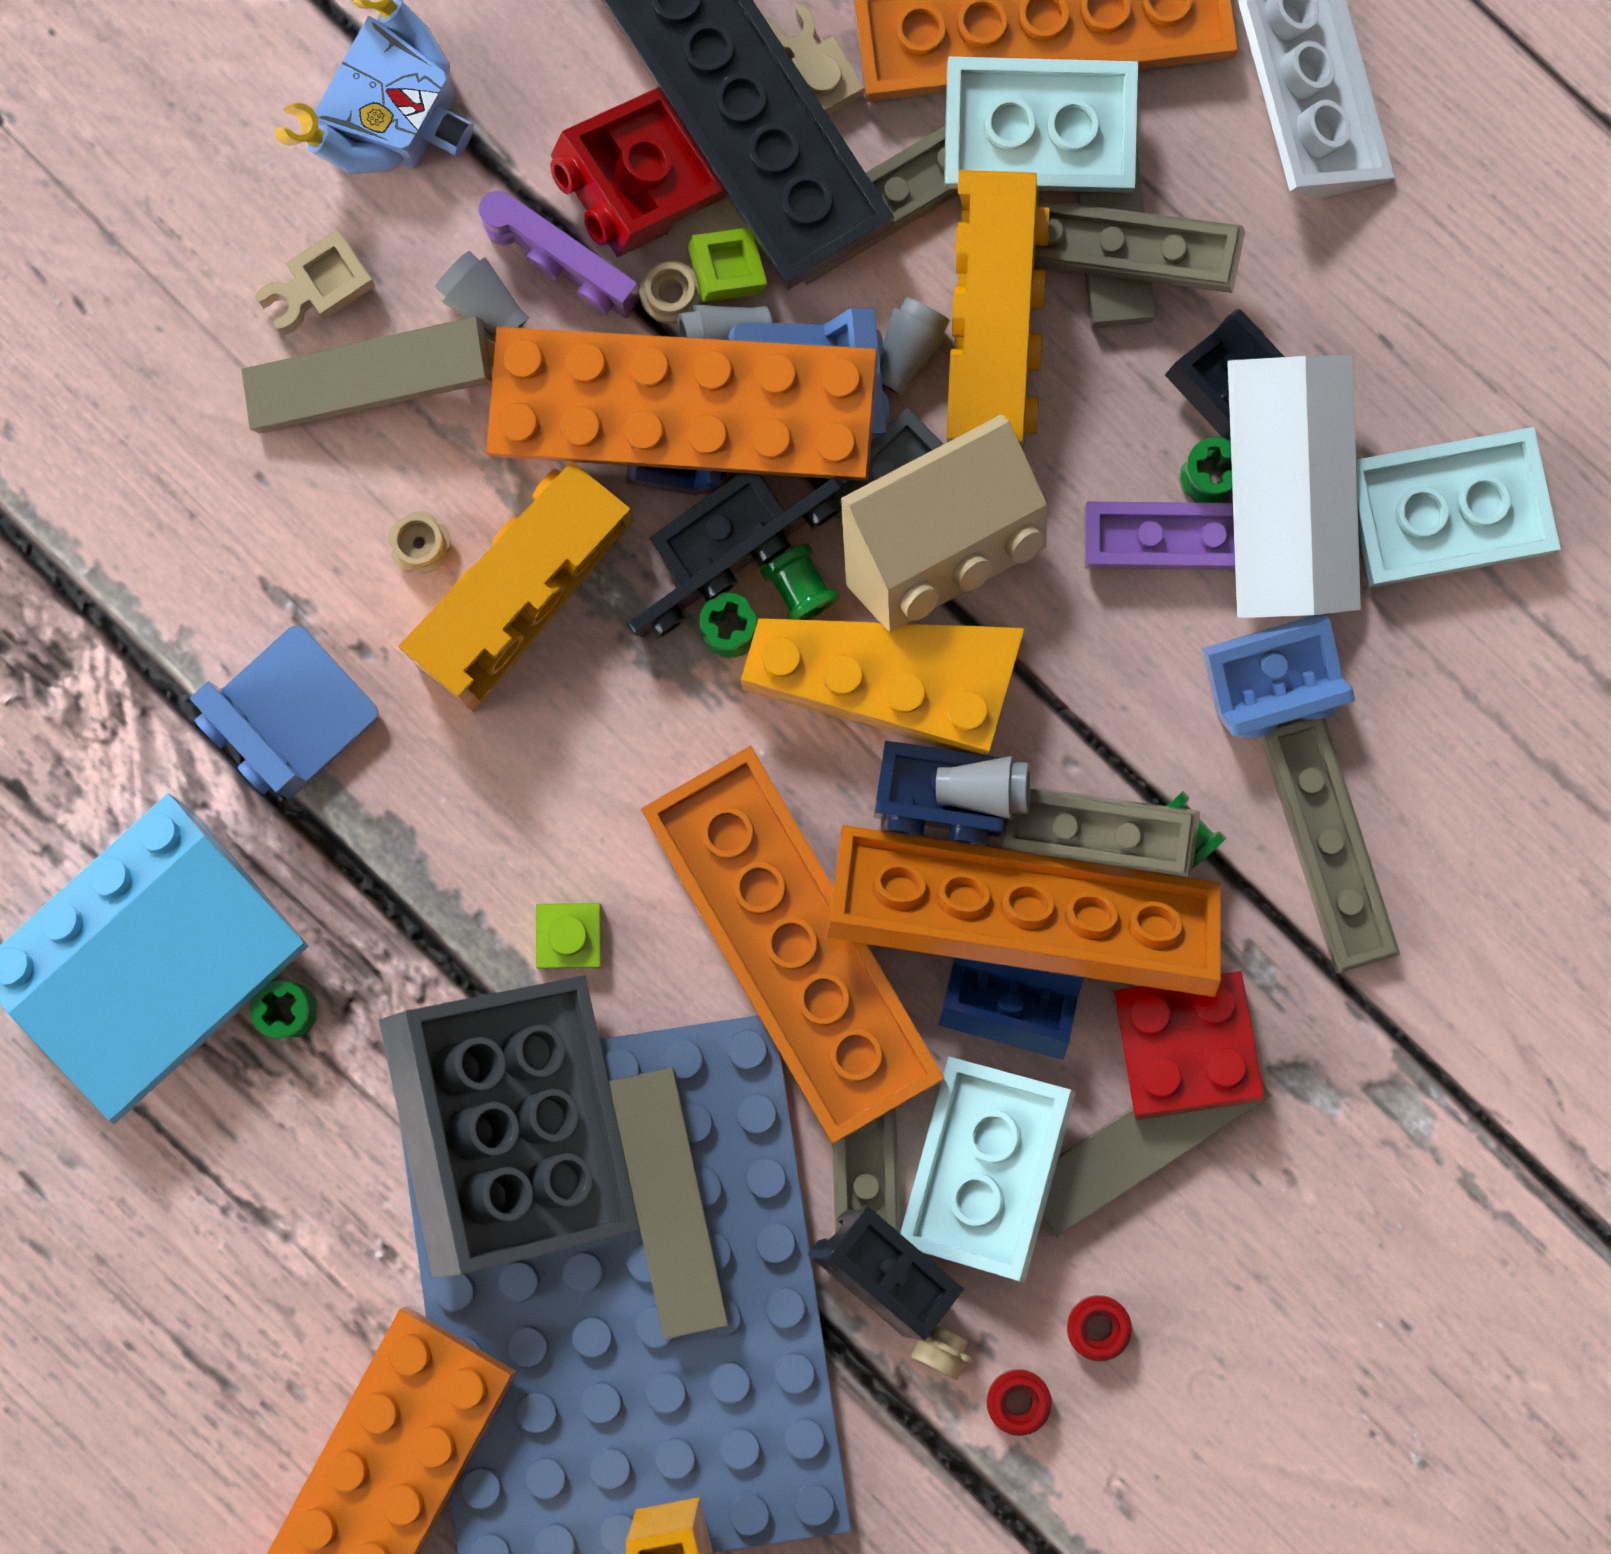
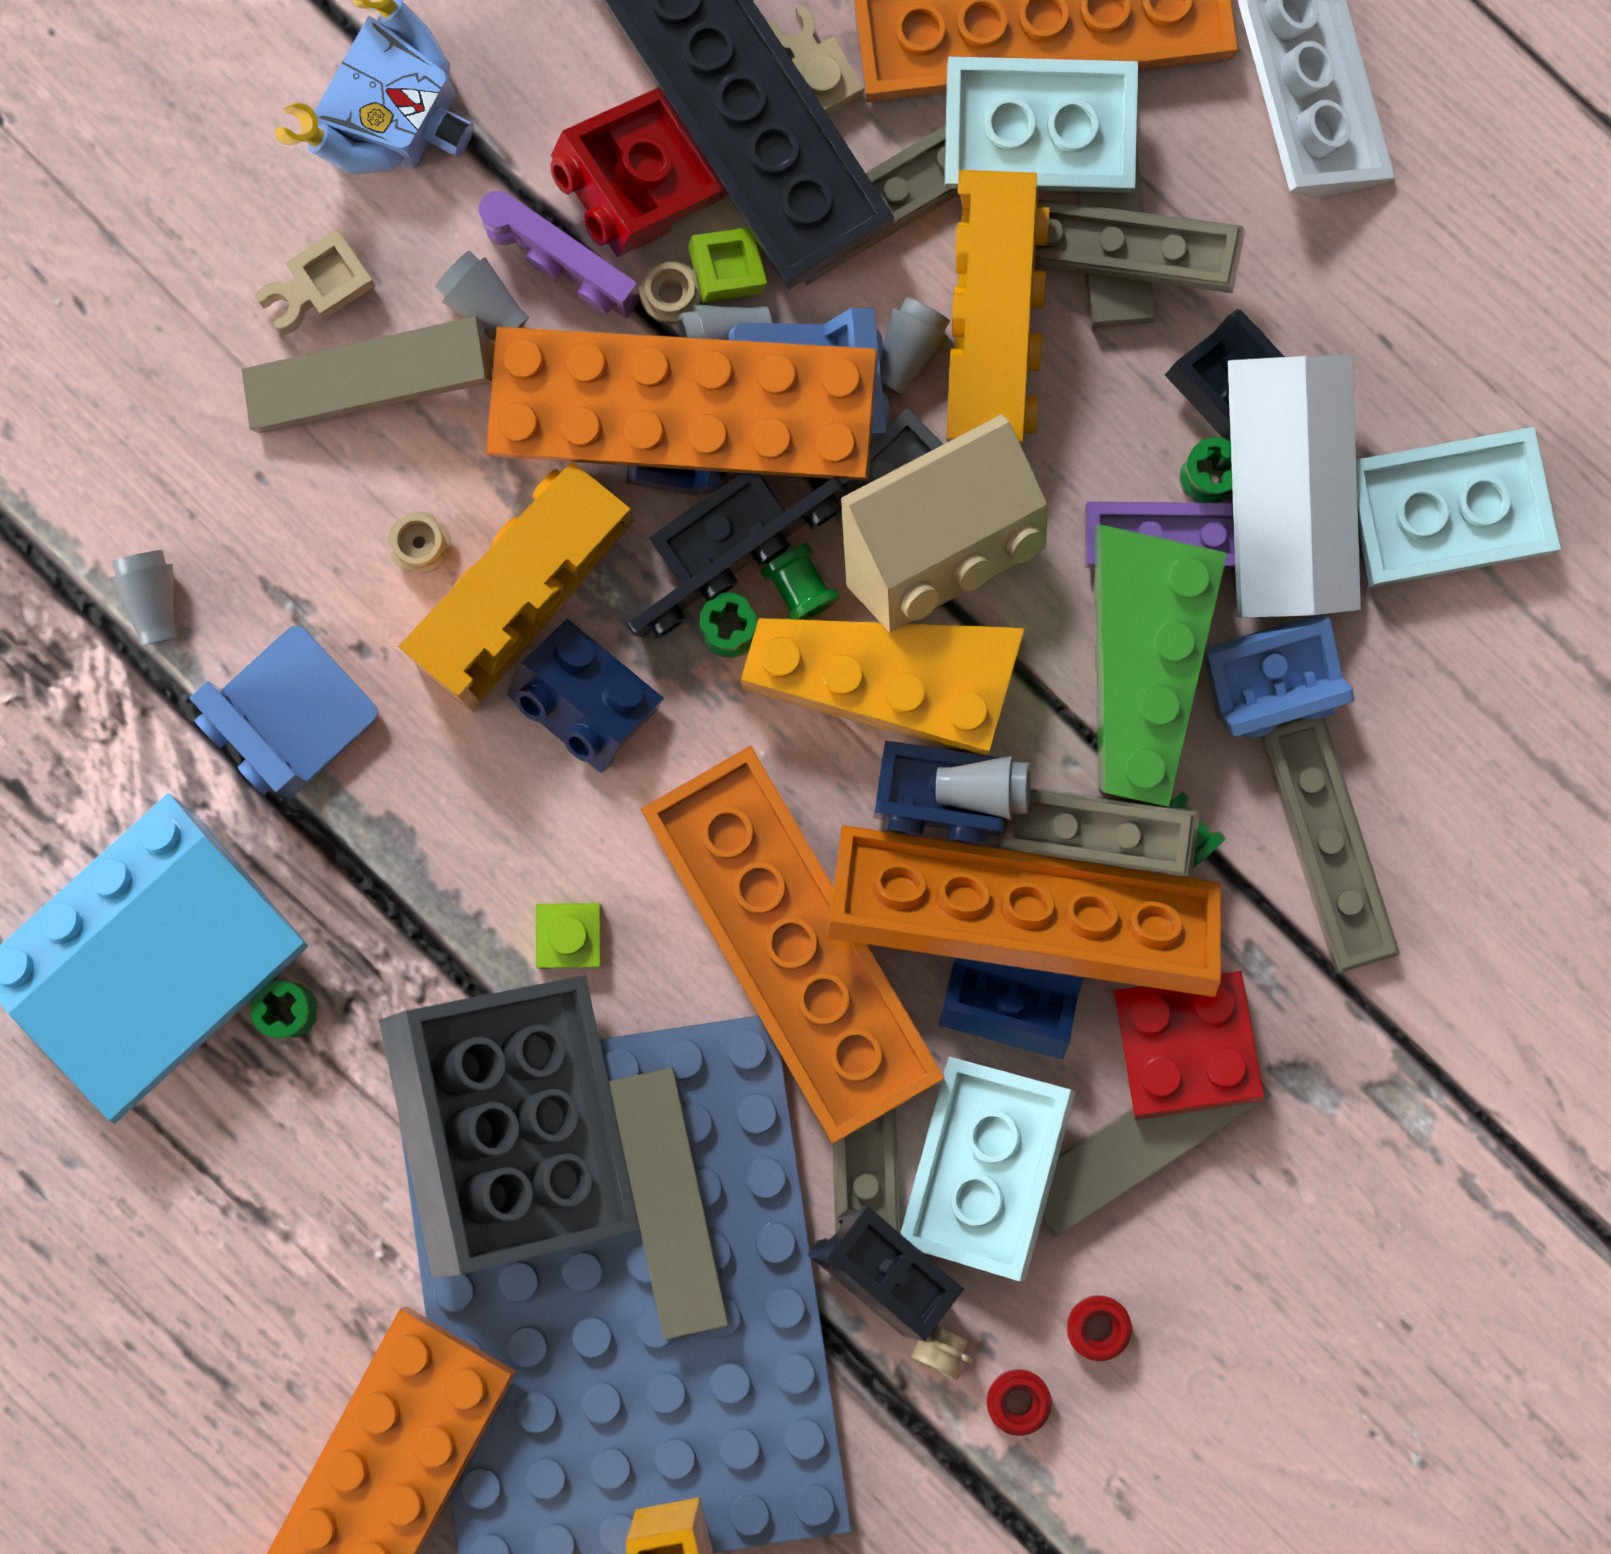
(147, 595): none -> light grey cone
(583, 695): none -> dark blue bracket
(1149, 649): none -> bright green wedge

